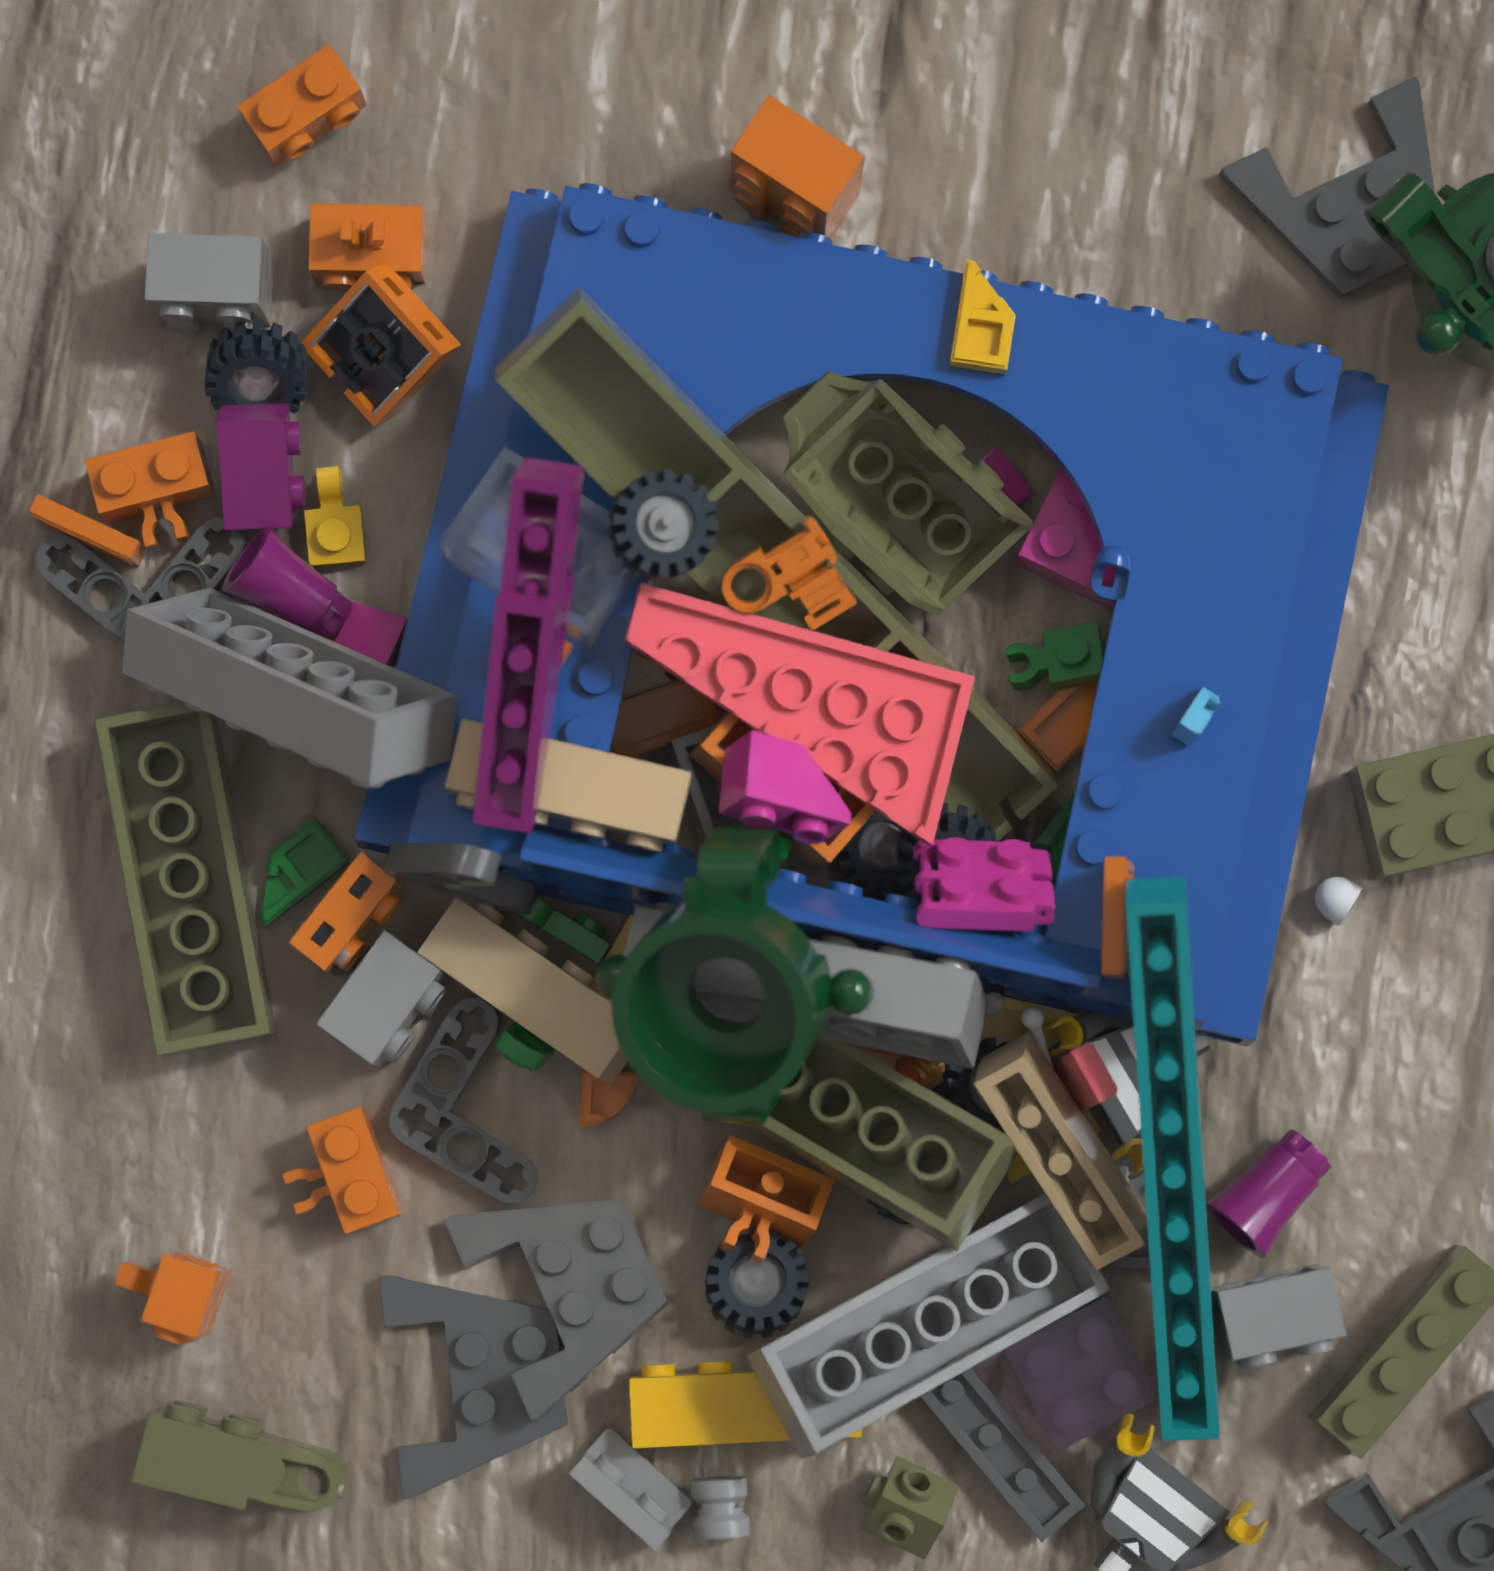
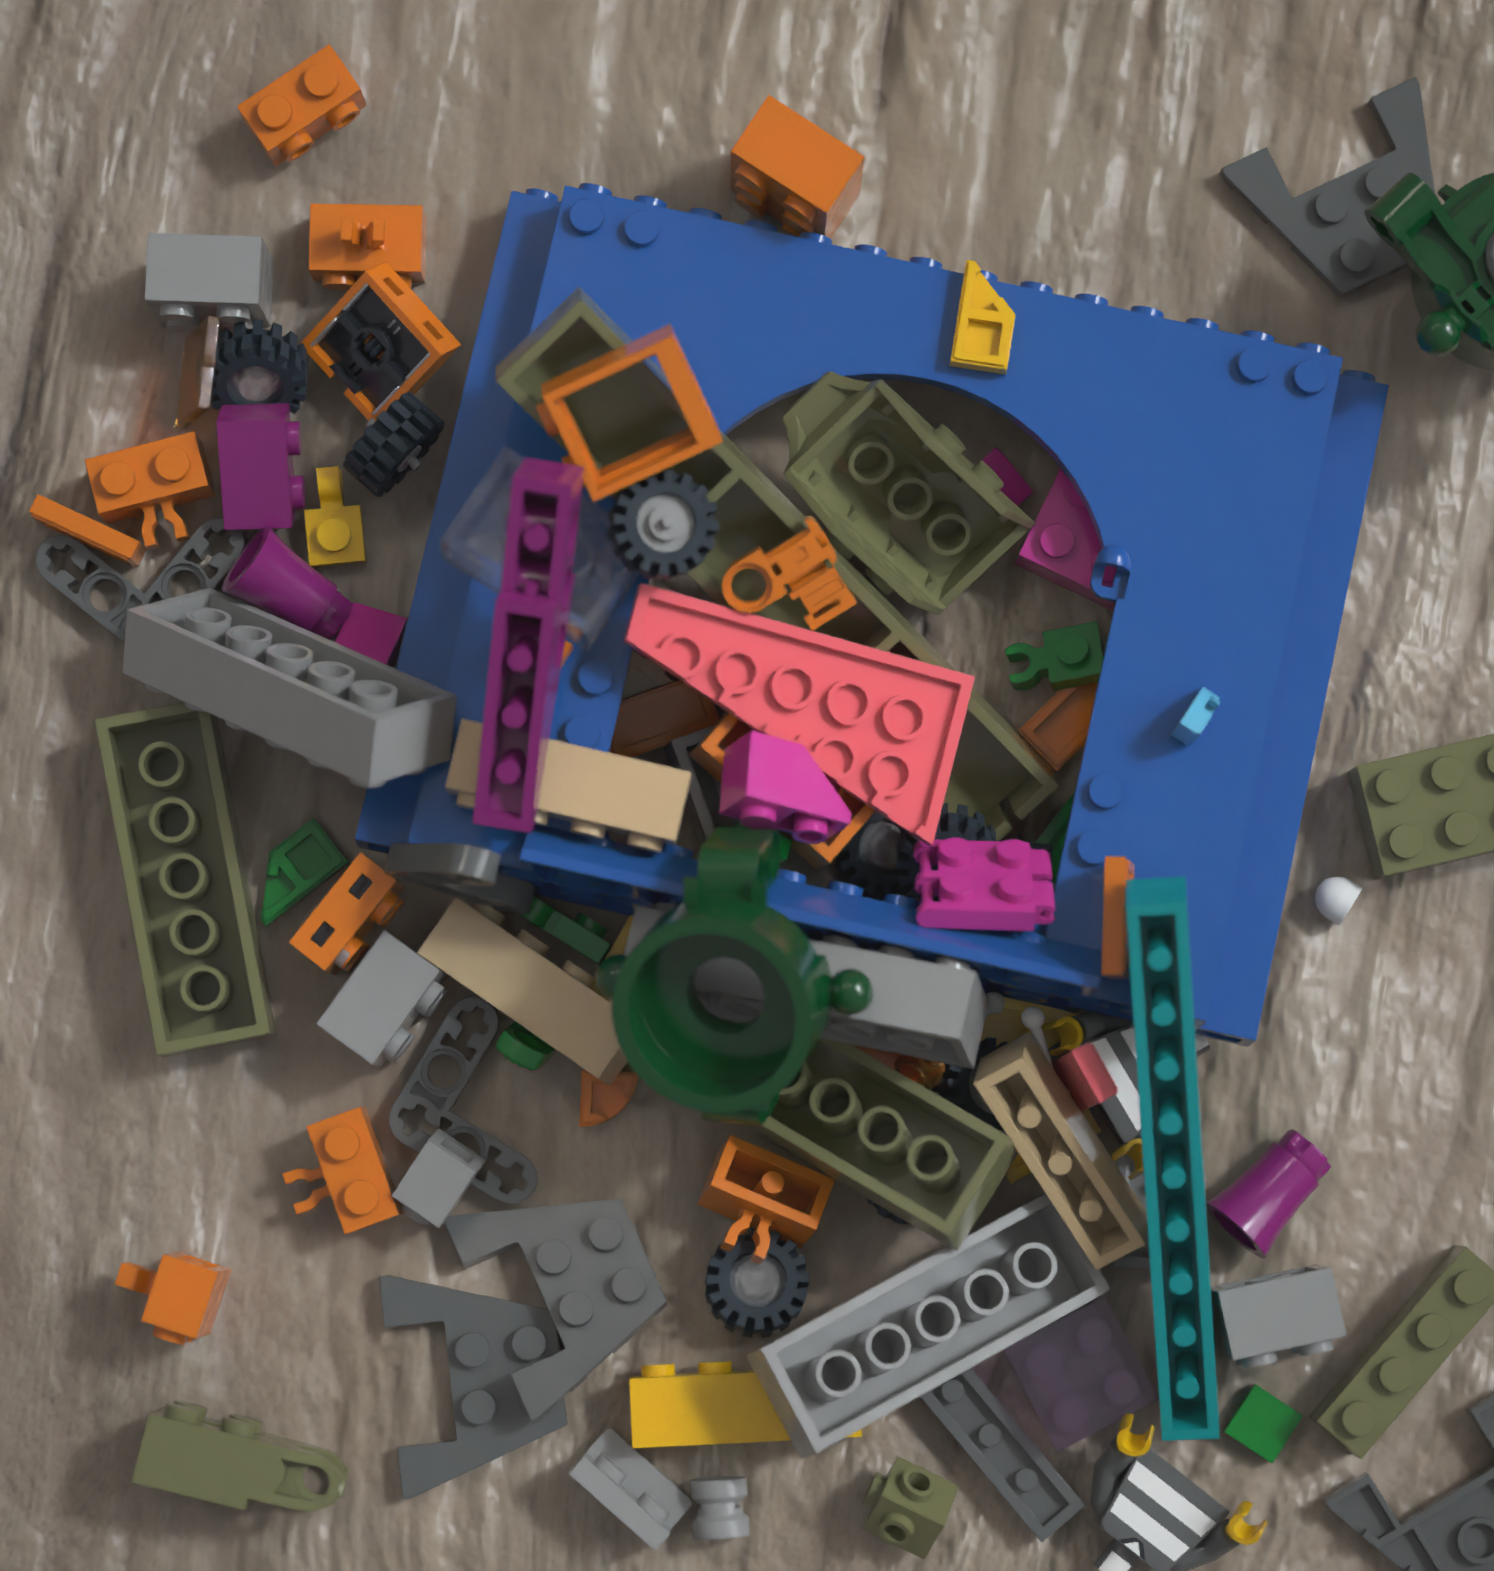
(197, 373): none -> clear orange piece
(393, 444): none -> black wheel
(437, 1179): none -> light grey brick
(698, 437): none -> orange window
(1262, 1423): none -> green tile

